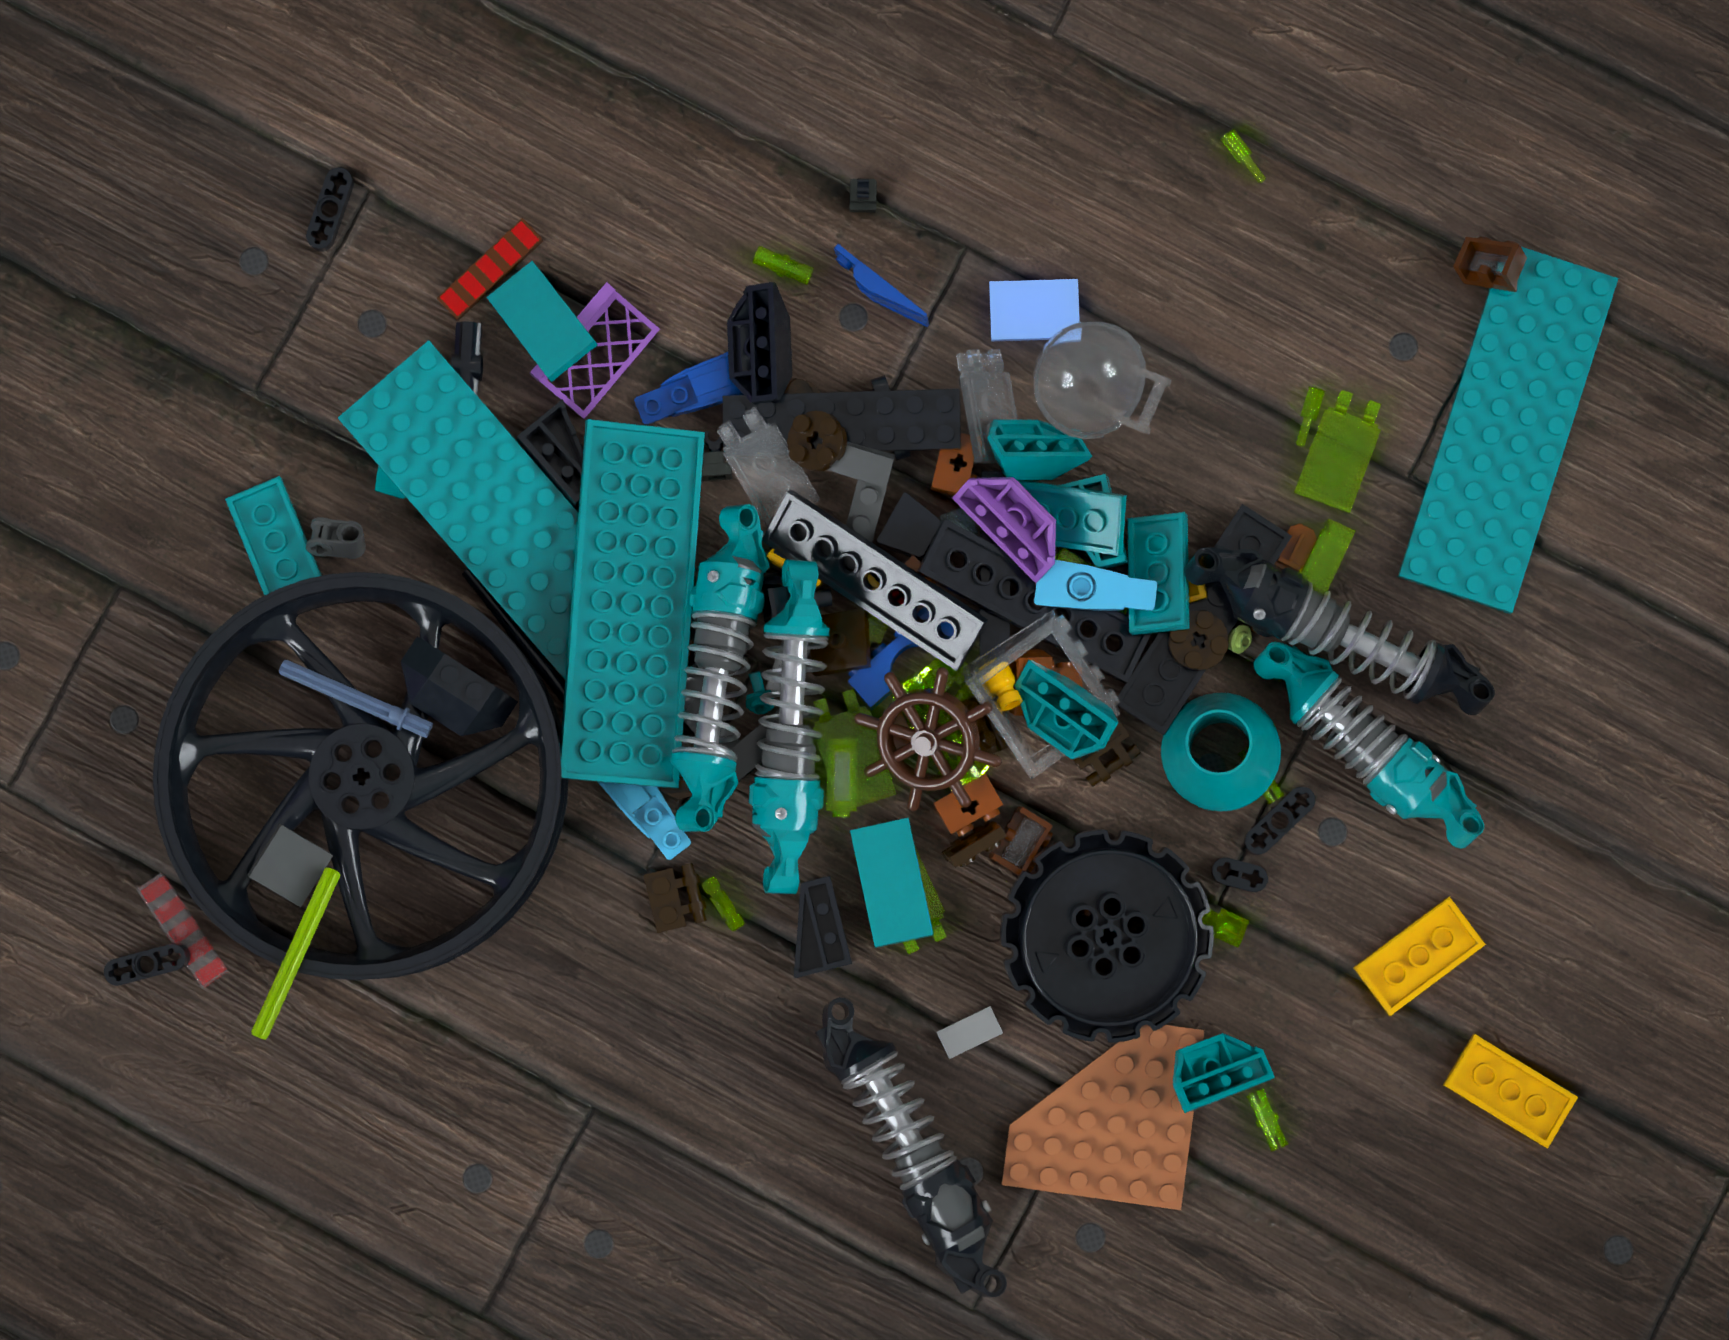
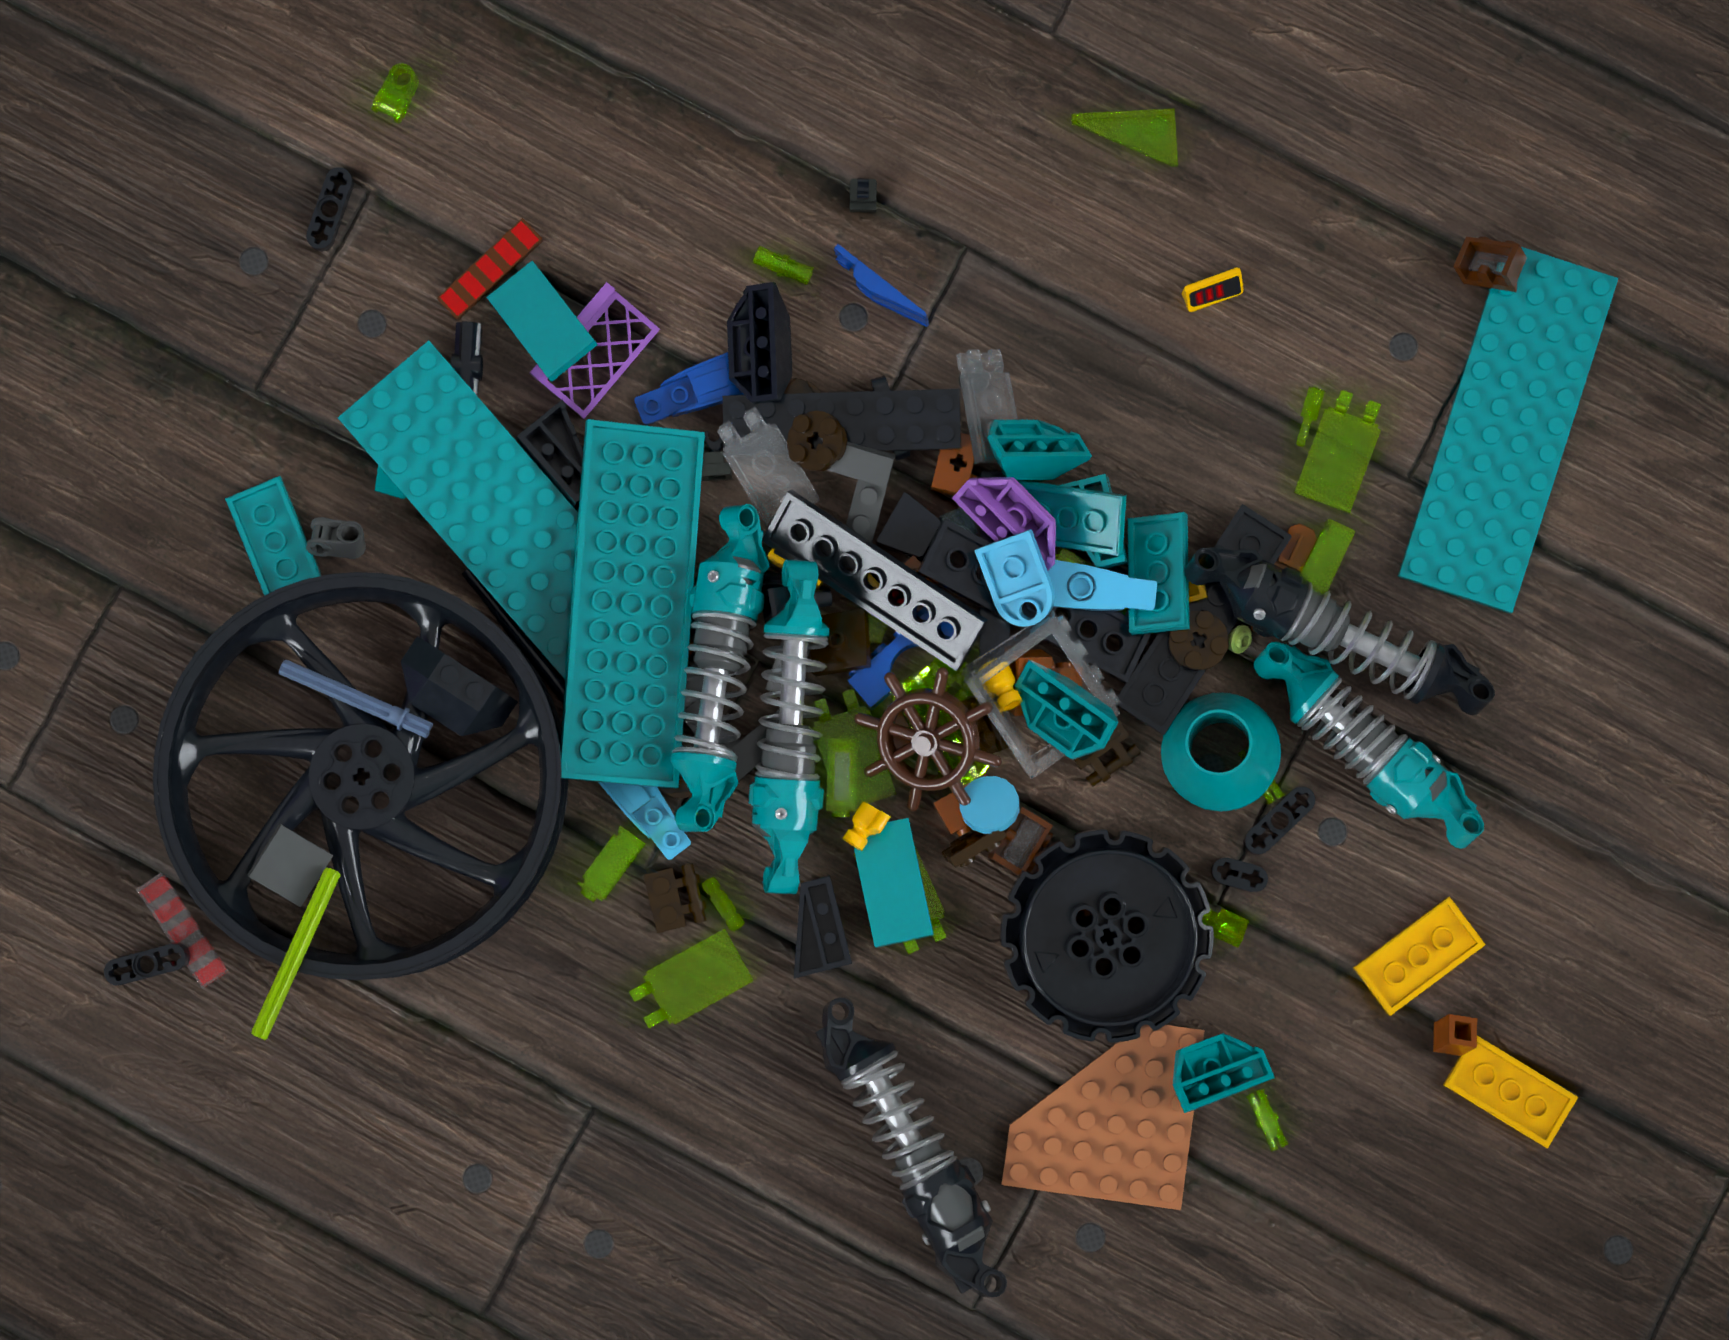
(395, 94): none -> clear neon green piece
(610, 865): none -> clear neon green window
(694, 979): none -> clear neon green tile
(753, 700): teal plate -> none
(866, 822): none -> yellow piece
(969, 1032): light grey tile -> none
(992, 804): none -> medium azure tile
(1017, 576): none -> medium azure tile
(1032, 308): light blue tile -> none
(1093, 381): clear windscreen -> none
(1143, 131): none -> clear neon green wing
(1213, 289): none -> slope
(1242, 153): clear neon green axle -> none
(1455, 1035): none -> dark orange brick

